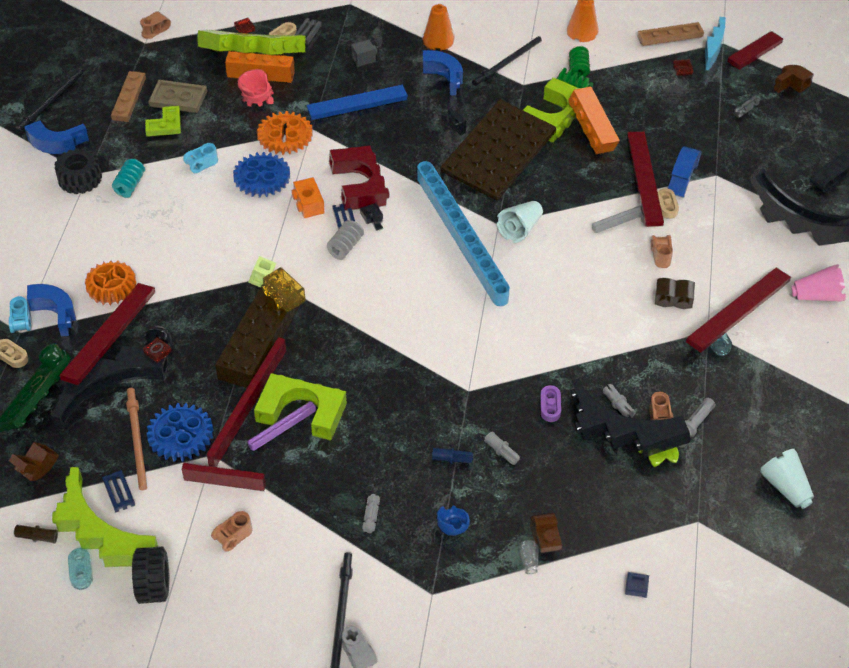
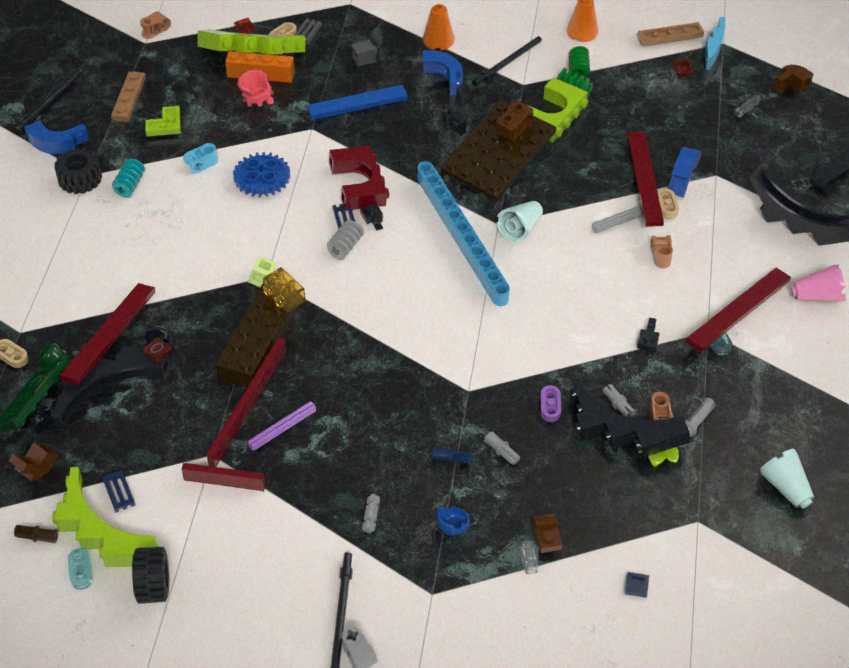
(19, 315): medium azure piece -> none
(53, 299): blue arch -> none
(110, 282): orange gear -> none
(132, 408): nougat bar -> none
(175, 427): blue gear -> none
(185, 95): dark tan plate -> none
(231, 532): nougat piece -> none
(272, 132): orange gear -> none
(283, 390): lime arch -> none
(308, 197): orange brick -> none
(514, 120): none -> reddish brown brick
(593, 120): orange brick -> none
(648, 338): none -> black plate
(674, 293): dark brown brick -> none
(755, 50): dark red tile -> none

